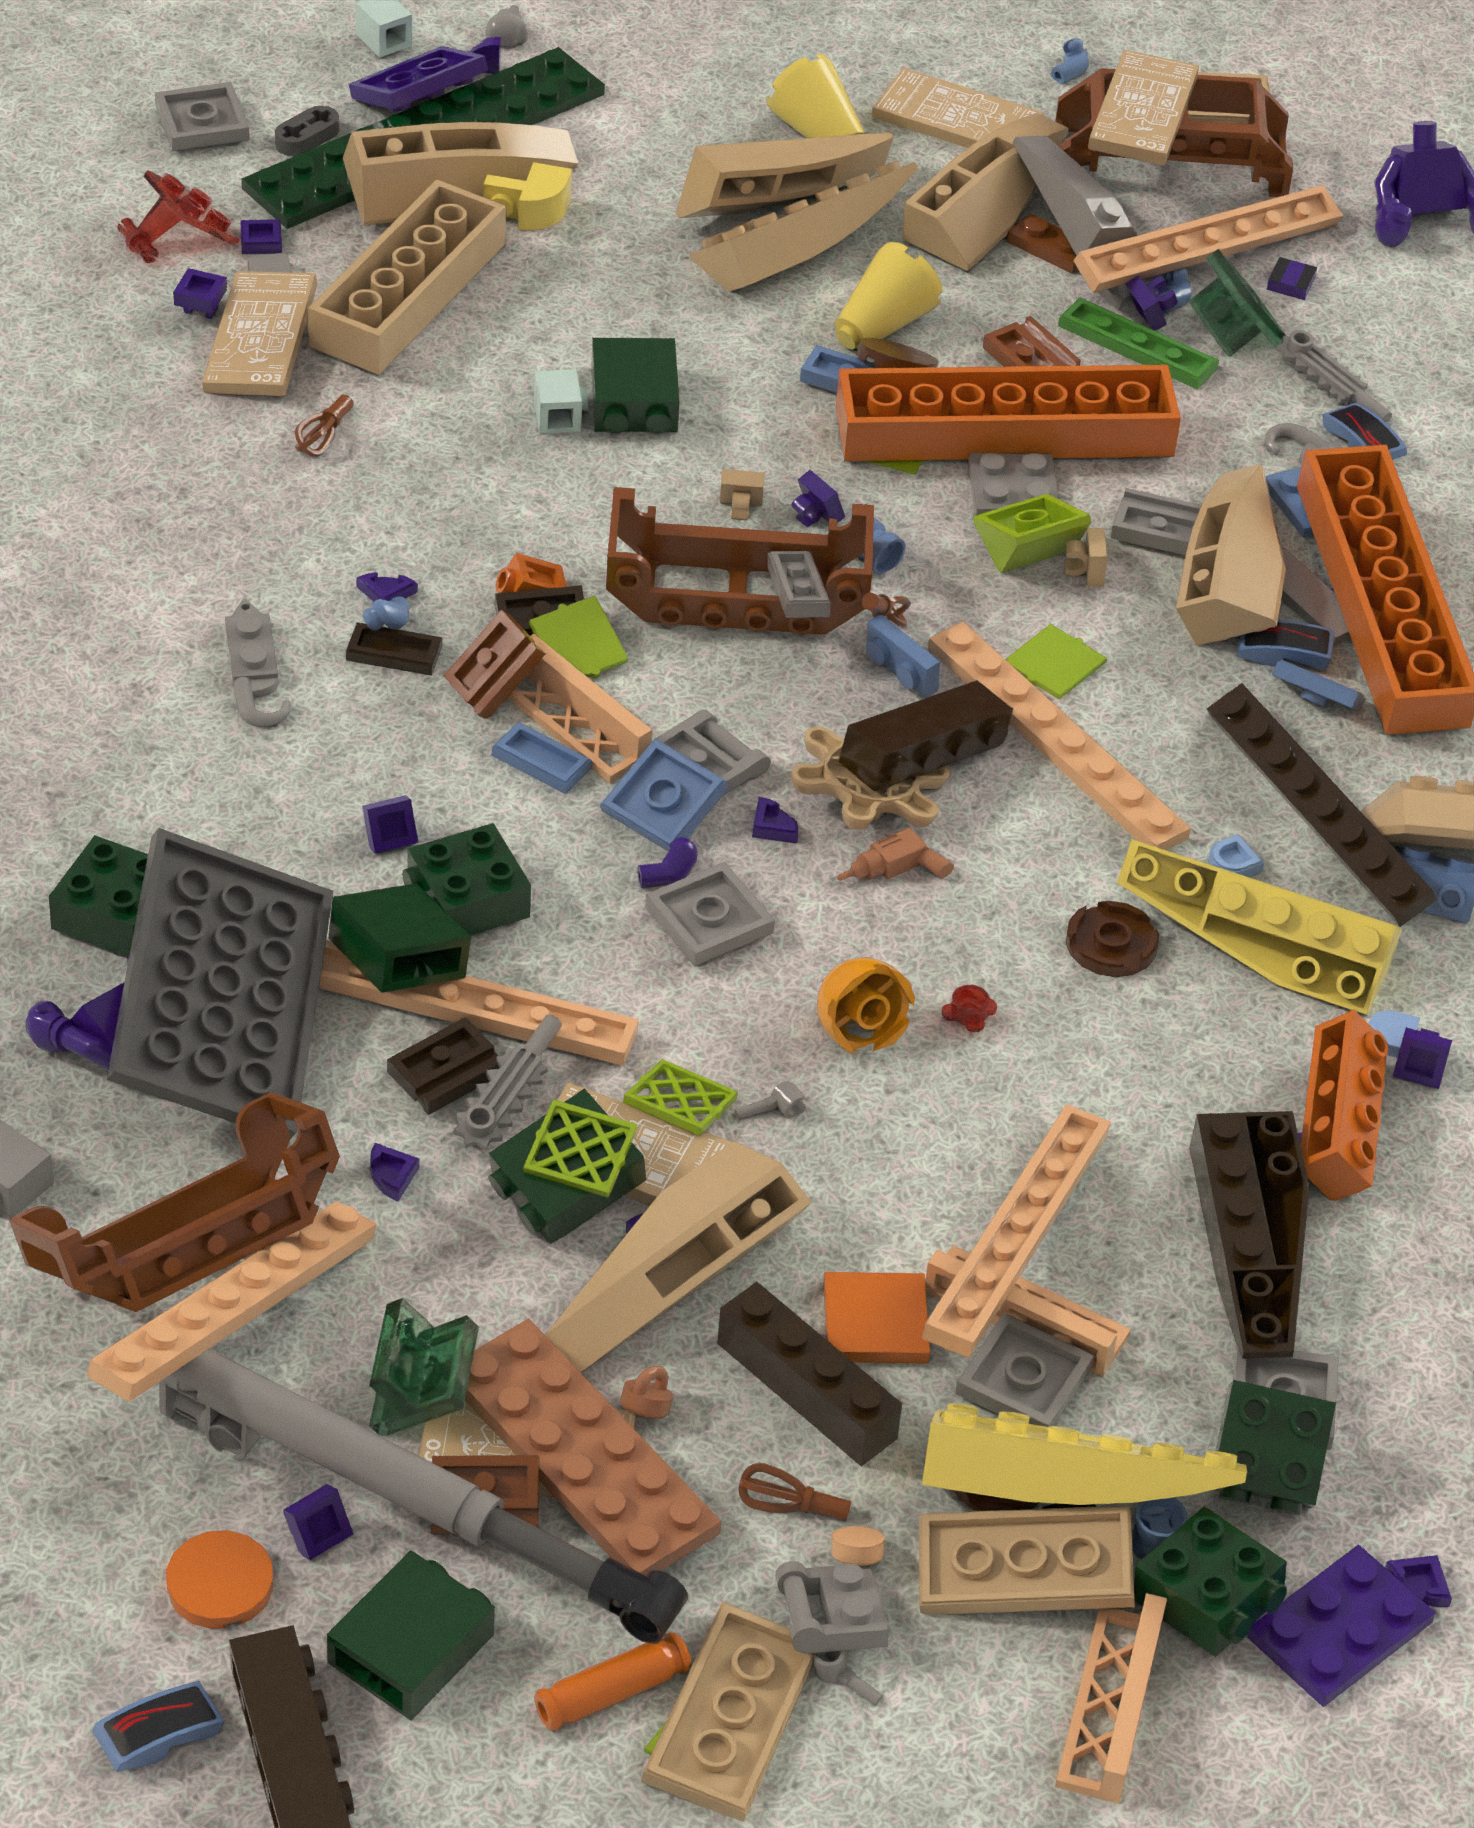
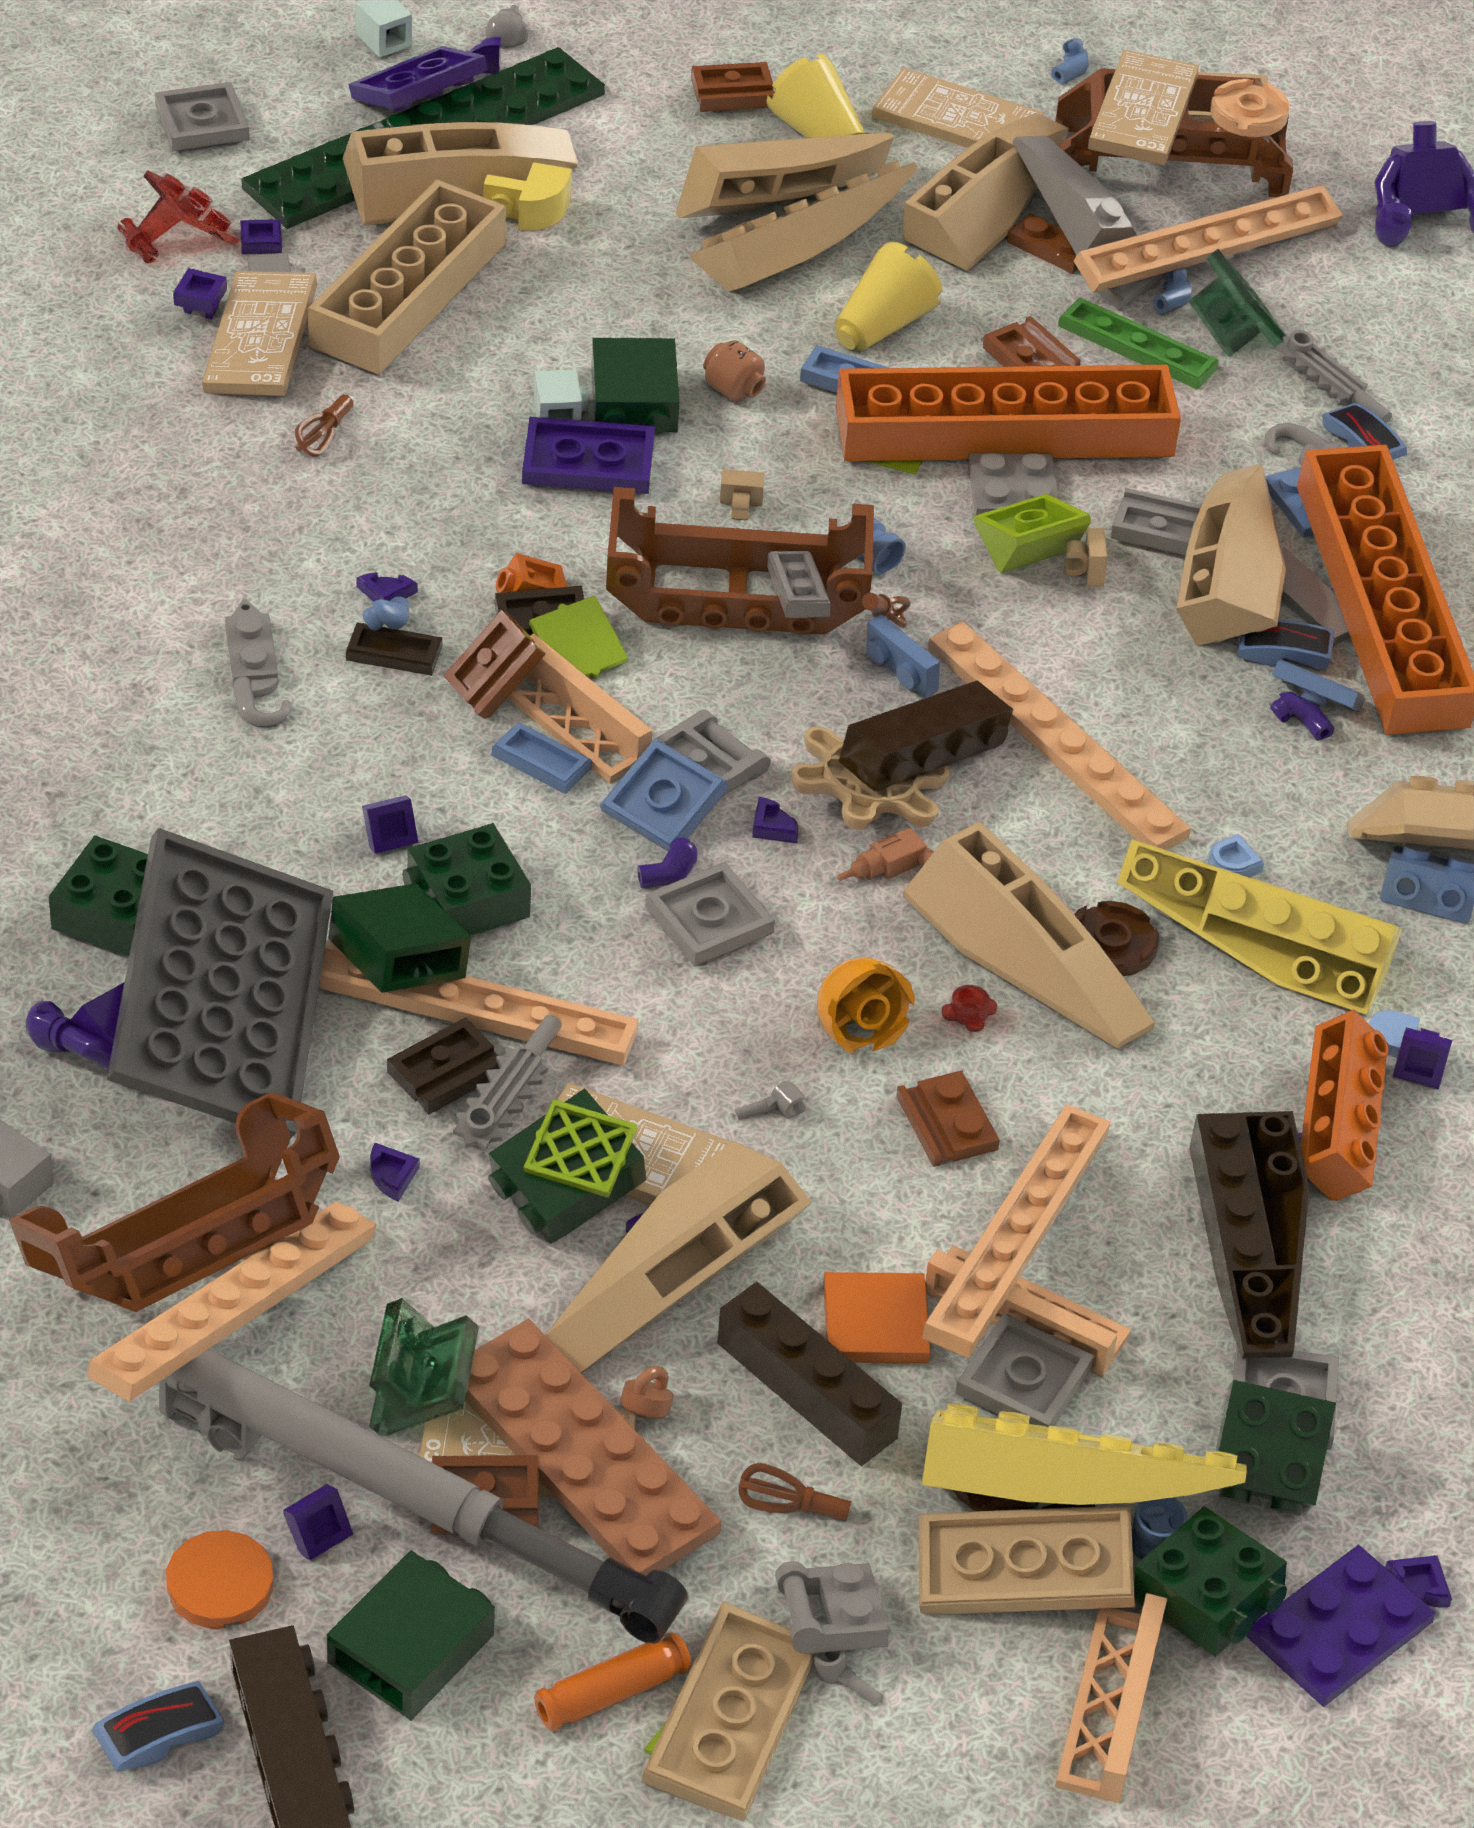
(306, 130): dark grey beam -> none
(588, 454): none -> dark purple plate
(673, 1115): lime window -> none
(732, 86): none -> dark orange plate
(734, 371): none -> nougat head
(816, 500): dark purple tile -> none
(857, 1545): light nougat tile -> none
(893, 354): reddish brown tile -> none
(948, 1118): none -> dark orange plate
(1024, 933): none -> tan wedge
(1056, 661): lime piece -> none
(1149, 303): dark purple tile -> none
(1249, 108): none -> light nougat tile
(1292, 278): tile -> none
(1306, 711): none -> dark purple arm
(1322, 805): dark brown plate -> none

